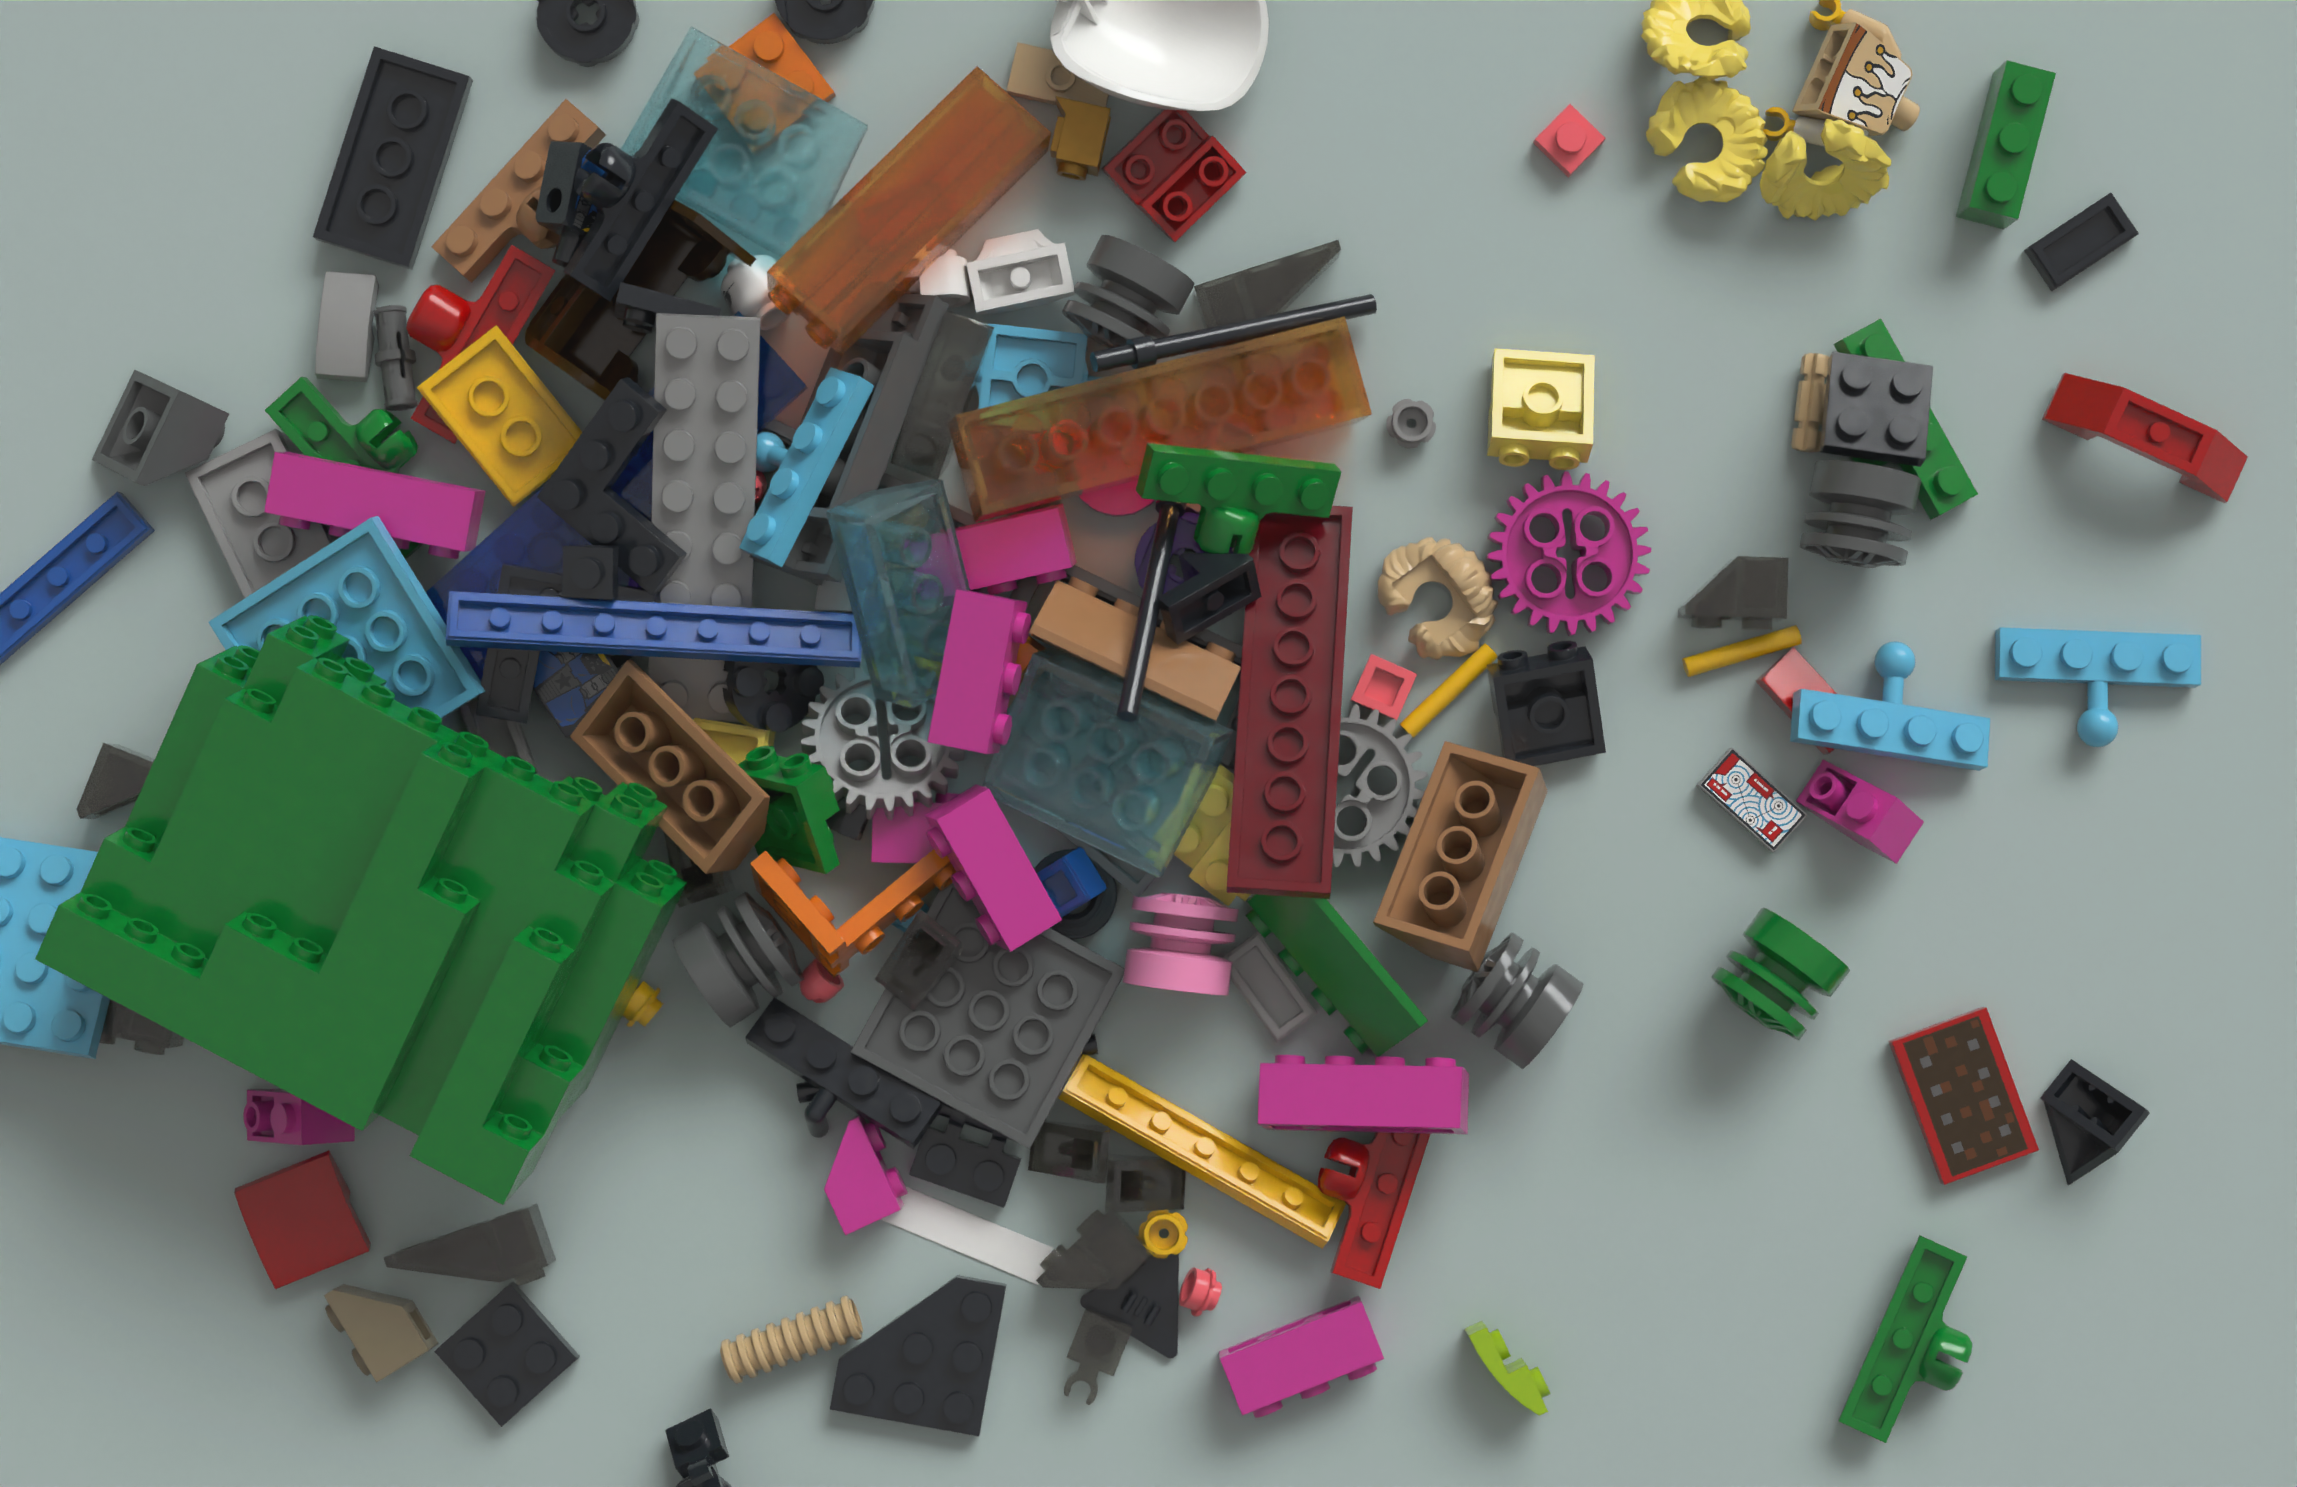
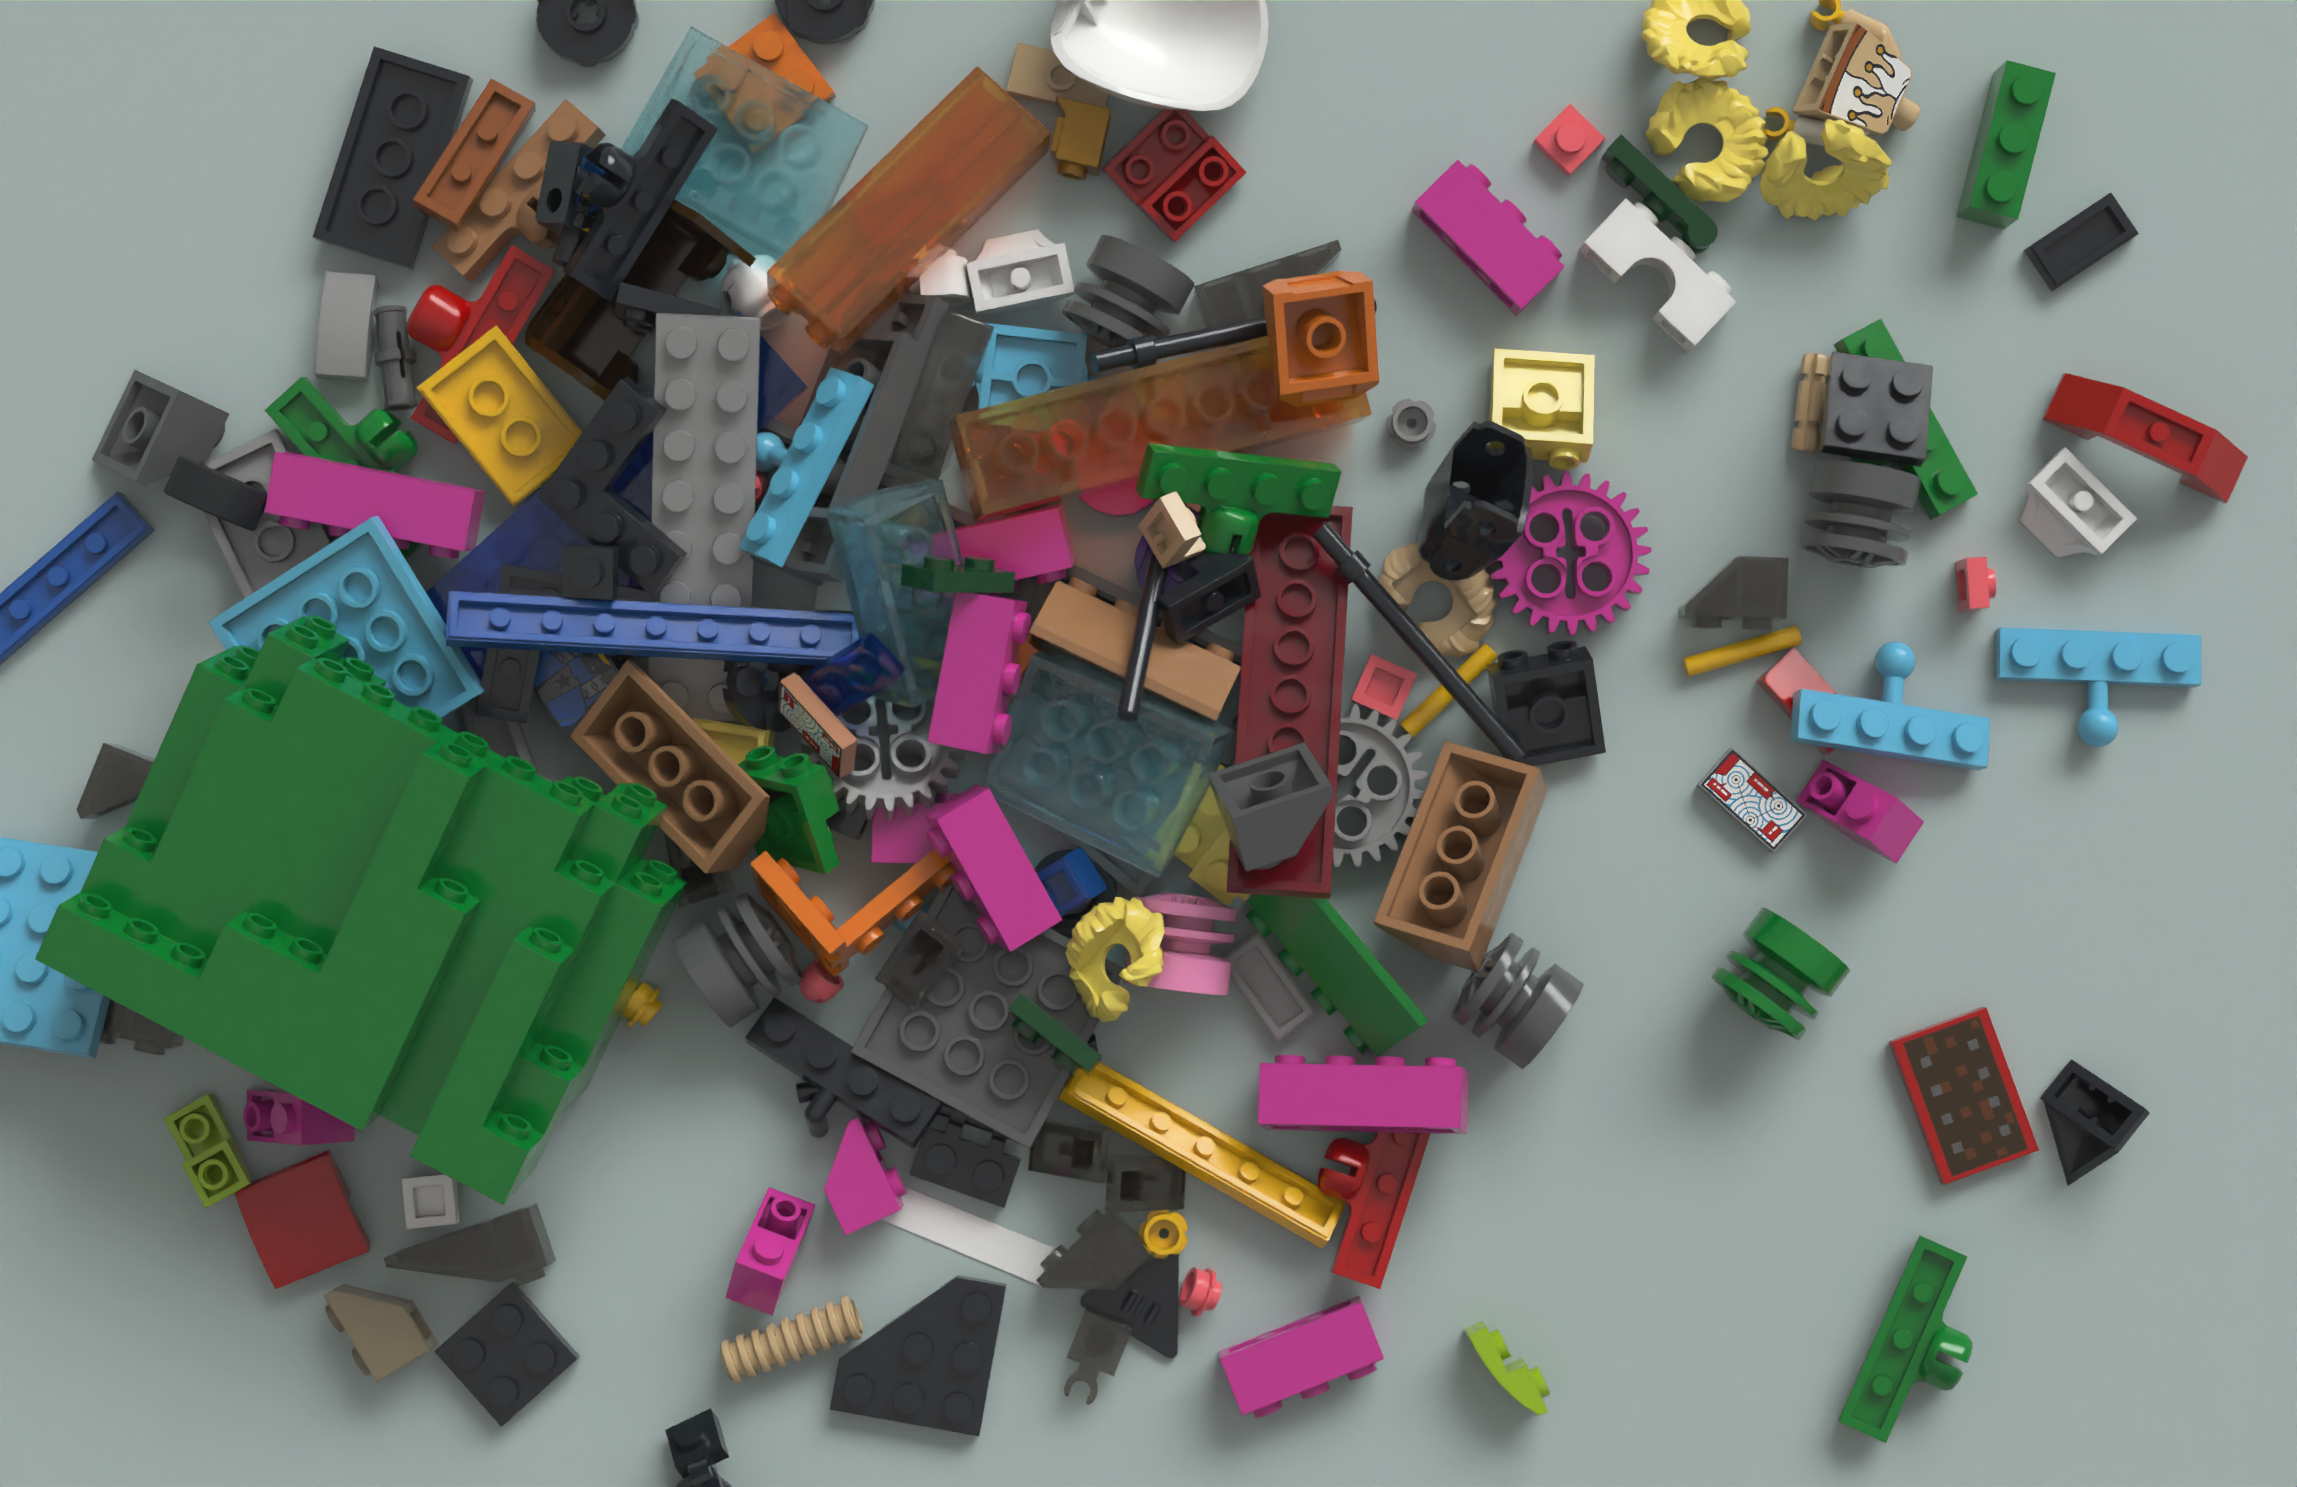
(209, 1150): none -> lime slope
(216, 493): none -> black tyre
(430, 1201): none -> white plate
(474, 154): none -> dark orange plate
(769, 1251): none -> dark pink slope
(817, 725): none -> tile
(854, 674): none -> clear blue plate
(941, 575): none -> dark green plate
(1069, 1051): none -> dark green plate
(1095, 935): none -> light yellow piece
(1172, 531): none -> tan bracket
(1271, 804): none -> dark grey slope
(1322, 336): none -> orange slope
(1354, 568): none -> black bar
(1476, 524): none -> black piece
(1488, 236): none -> dark pink brick
(1633, 240): none -> white arch
(1666, 201): none -> dark green plate
(1974, 584): none -> coral plate
(2073, 509): none -> white slope

